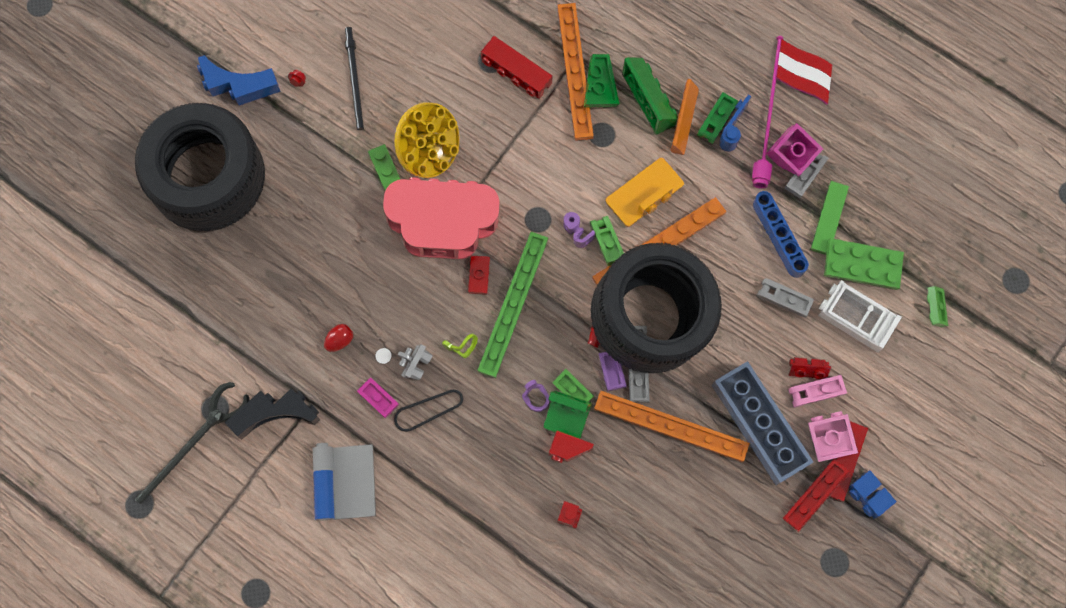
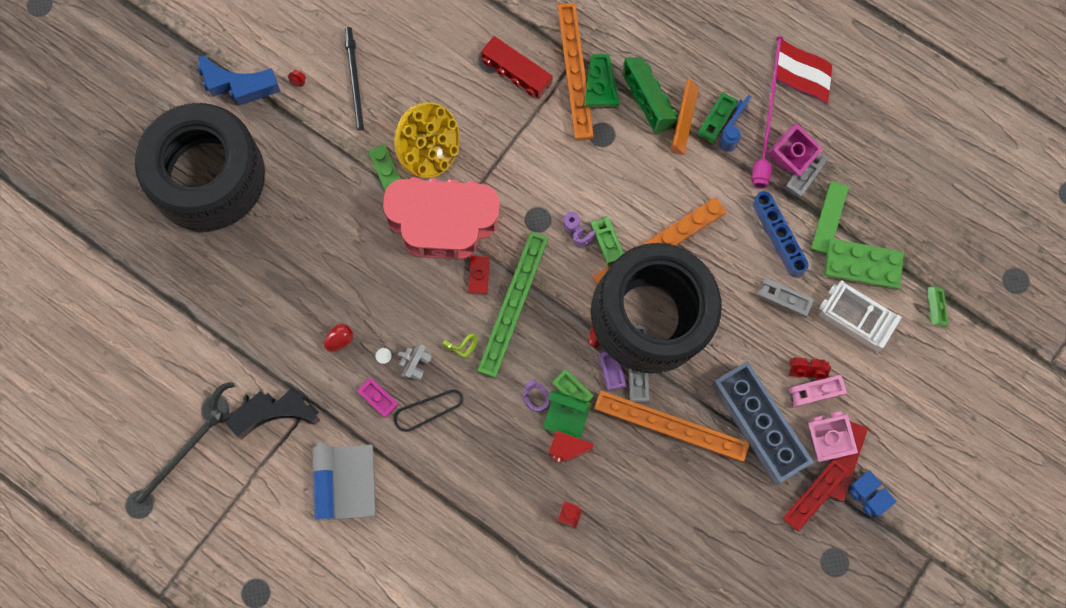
(644, 192): light orange bracket -> none

